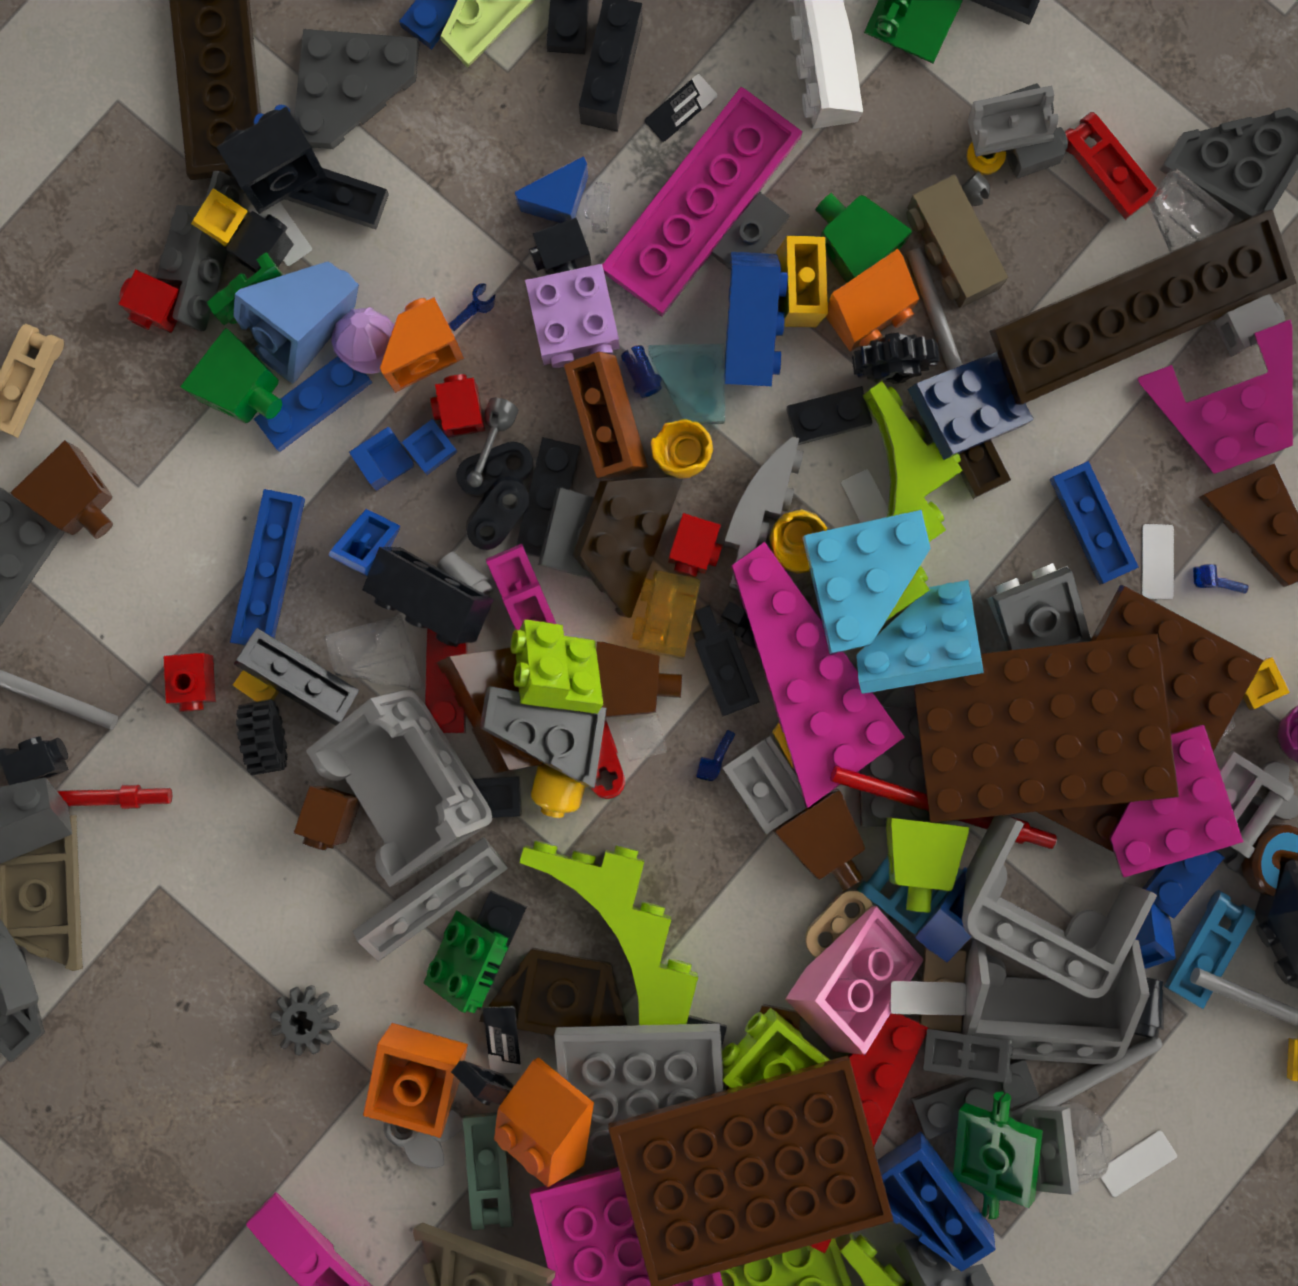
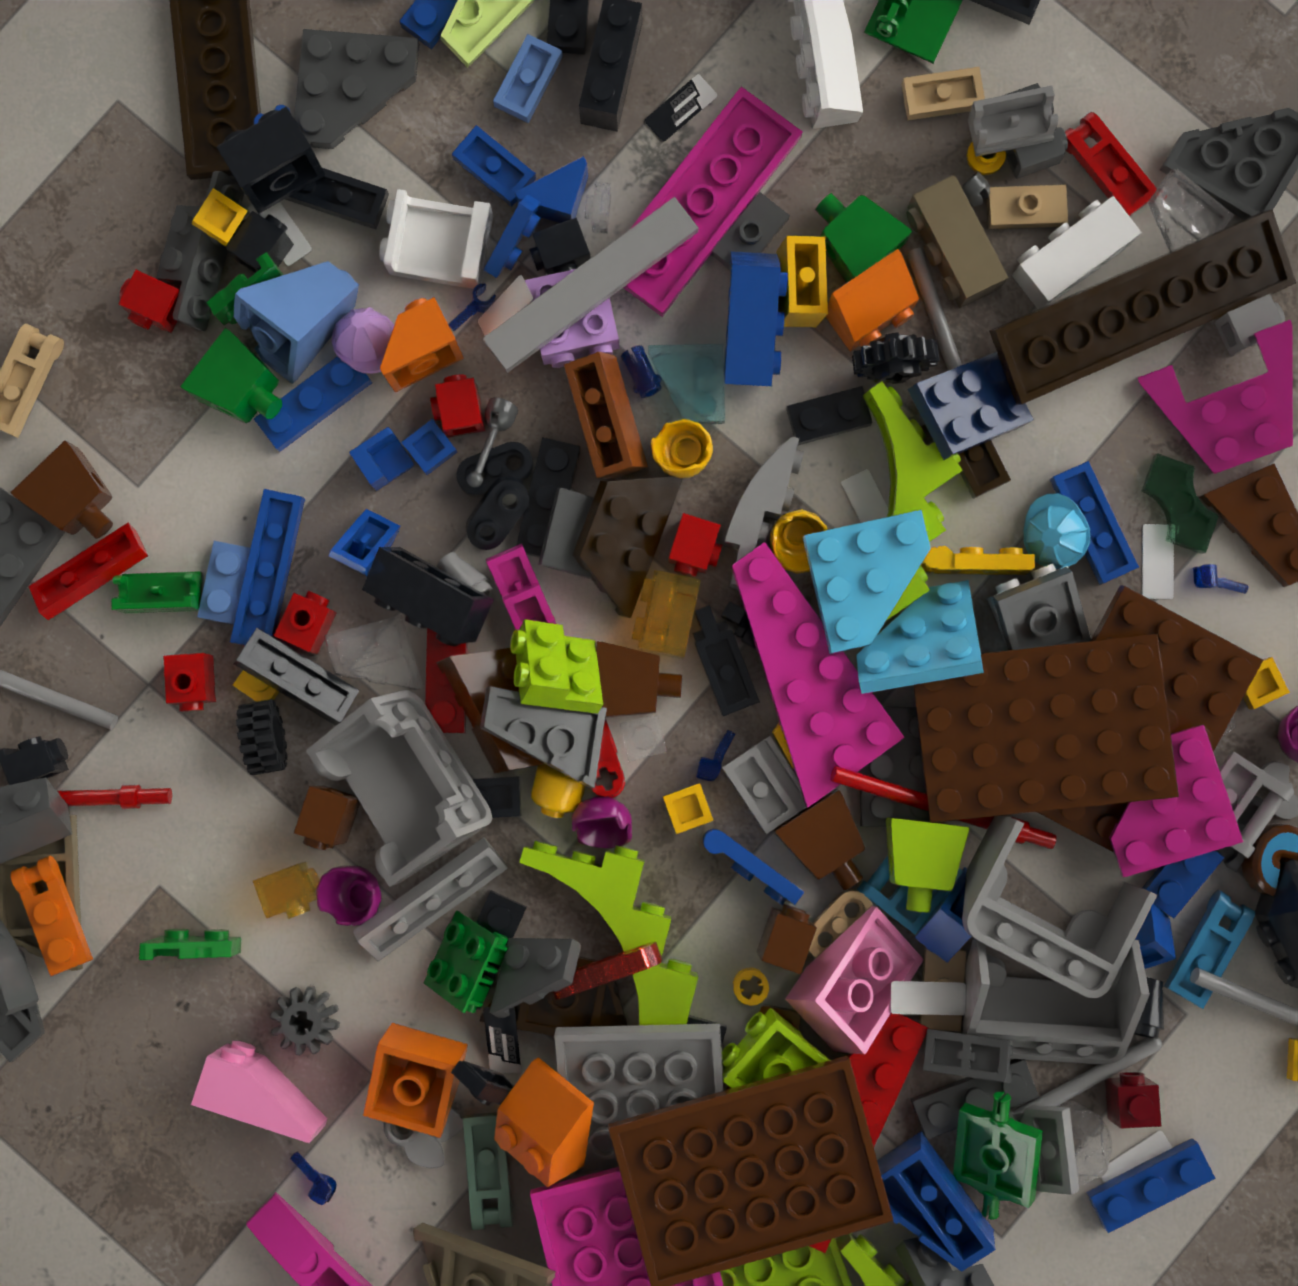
(52, 916): none -> orange plate
(87, 571): none -> red plate
(158, 592): none -> green hinge
(178, 943): none -> green wing
(223, 582): none -> medium blue plate
(255, 1091): none -> bright pink slope
(287, 890): none -> clear yellow brick
(306, 622): none -> red brick
(323, 1186): none -> clear blue hand
(349, 894): none -> magenta hair
(436, 240): none -> white panel
(493, 165): none -> blue plate
(507, 305): none -> white sticker
(521, 223): none -> blue plate
(527, 78): none -> medium blue plate
(532, 970): none -> dark grey wing
(590, 284): none -> light grey tile
(602, 823): none -> magenta hair
(612, 968): none -> clear red beam
(688, 808): none -> yellow plate
(749, 866): none -> blue plate
(754, 998): none -> yellow bush
(786, 938): none -> reddish brown brick
(942, 93): none -> tan plate
(974, 561): none -> yellow hinge
(1027, 206): none -> tan plate
(1056, 531): none -> medium azure piece
(1075, 252): none -> white brick
(1133, 1101): none -> dark red brick
(1150, 1185): none -> blue plate
(1173, 489): none -> clear green tile

